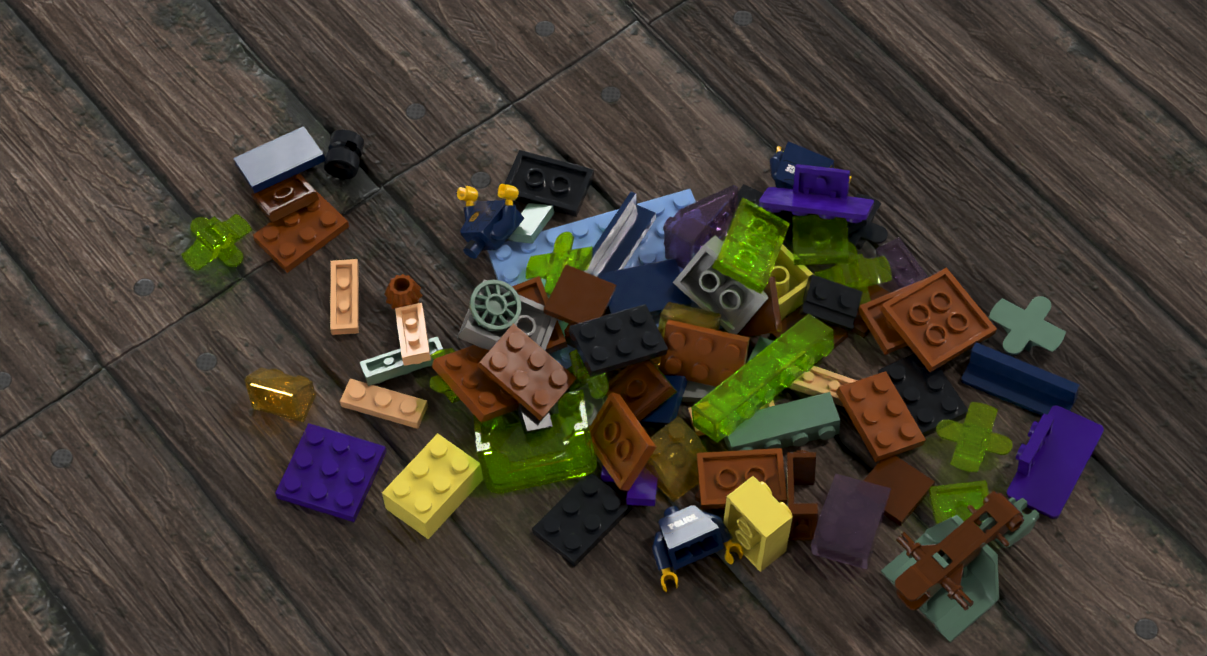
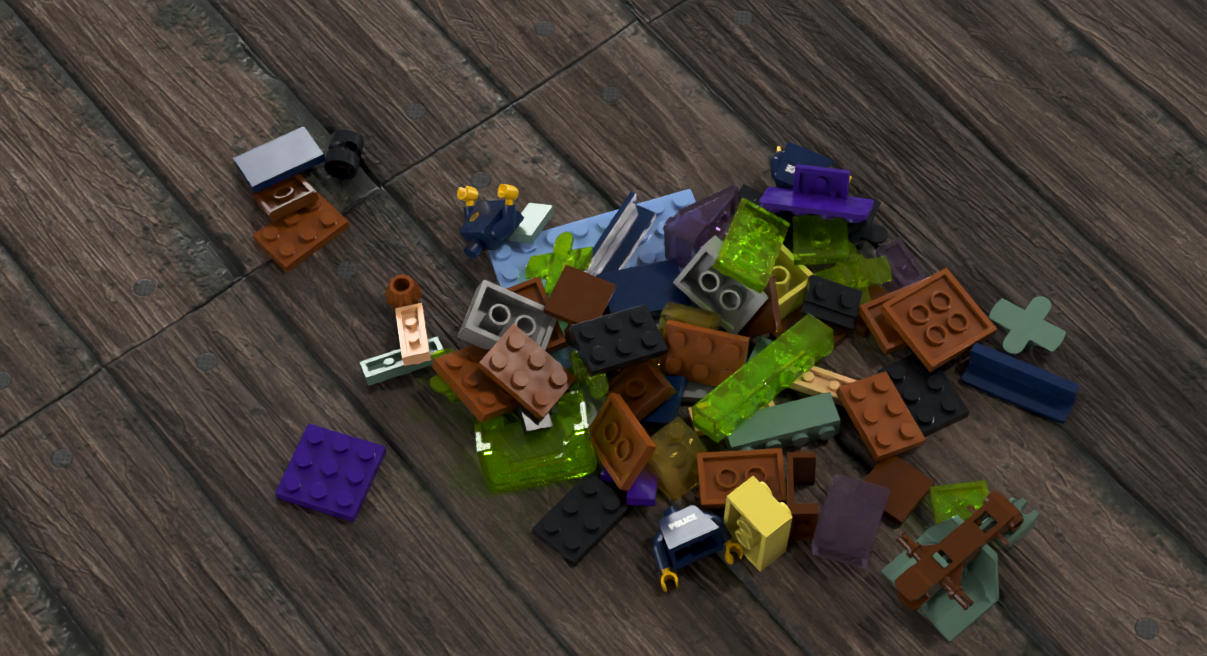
(215, 240): clear neon green piece -> none
(280, 393): clear yellow slope -> none
(344, 297): light nougat plate -> none
(384, 403): light nougat plate -> none
(432, 486): light yellow brick -> none
(495, 305): sand green wheel -> none
(550, 182): black plate -> none
(974, 437): clear neon green piece -> none
(1053, 460): dark purple bracket -> none

